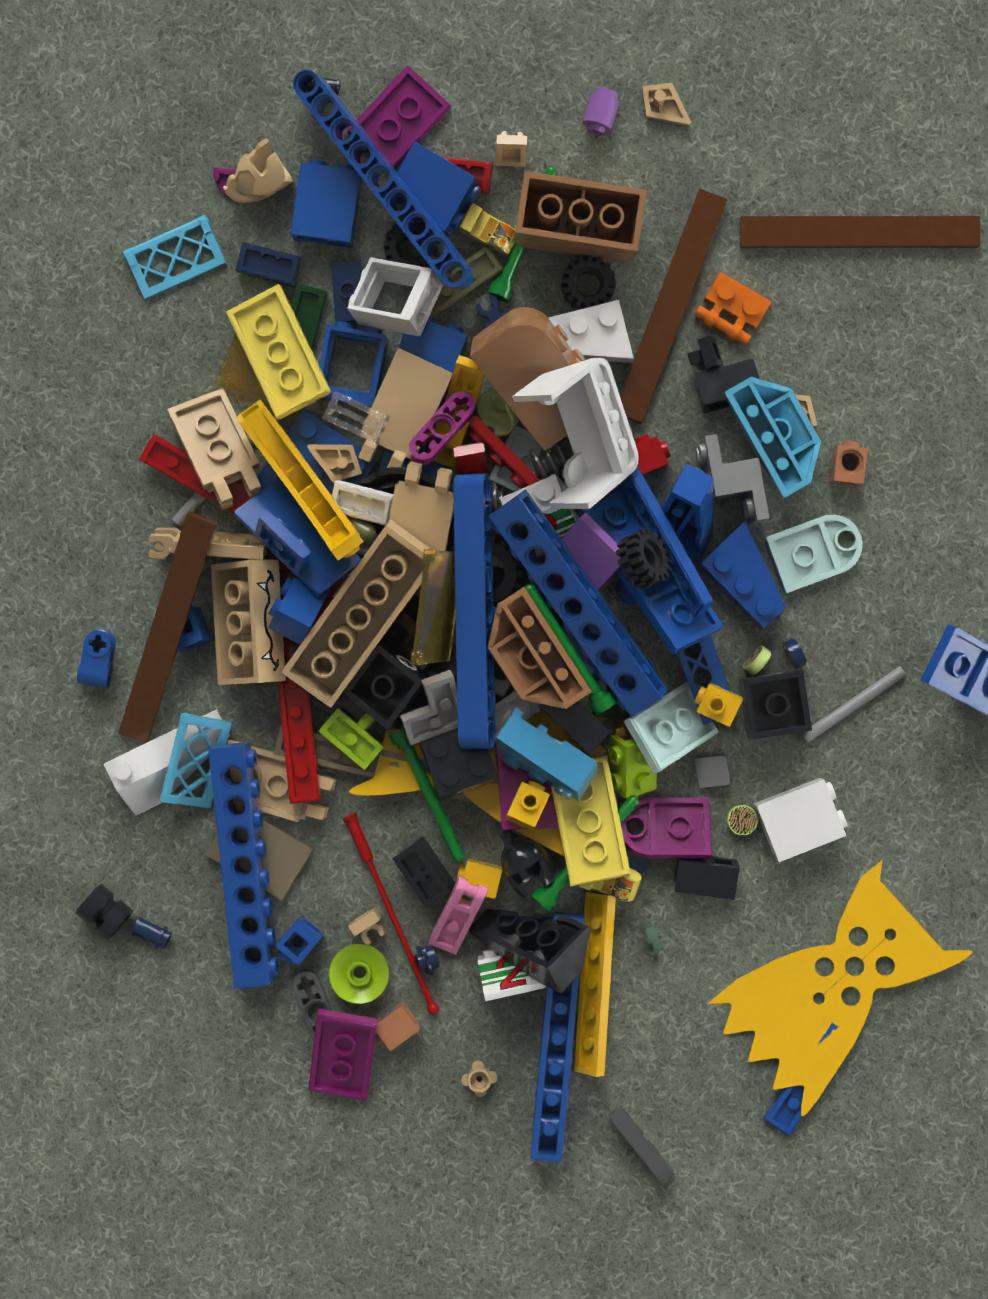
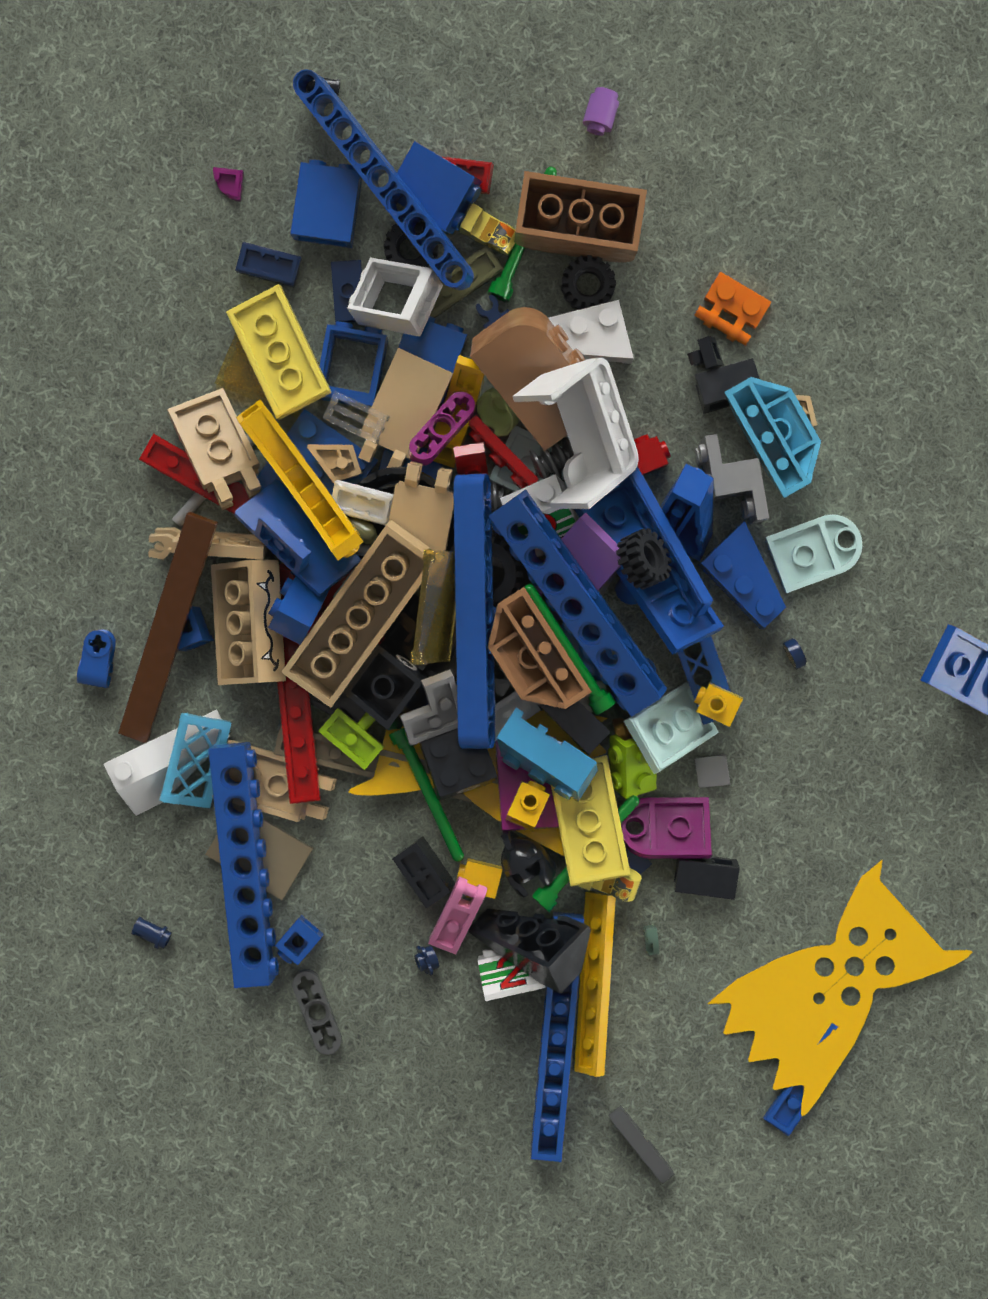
(104, 911): black wheel -> none
(196, 269): medium azure window -> none
(257, 175): tan helmet -> none
(308, 308): dark green tile -> none
(343, 1054): magenta tile -> none
(354, 988): lime dish -> none
(365, 923): tan tile -> none
(367, 857): red piece -> none
(396, 1026): nougat brick -> none
(402, 115): magenta tile -> none
(479, 1087): tan plate -> none
(511, 150): tan tile -> none
(664, 104): tan piece -> none
(671, 304): reddish brown tile -> none
(742, 819): tile -> none
(757, 660): yellowish green tile -> none
(775, 704): black brick -> none
(801, 819): white brick -> none
(839, 474): nougat brick -> none
(854, 703): light grey bar -> none
(859, 231): reddish brown tile -> none

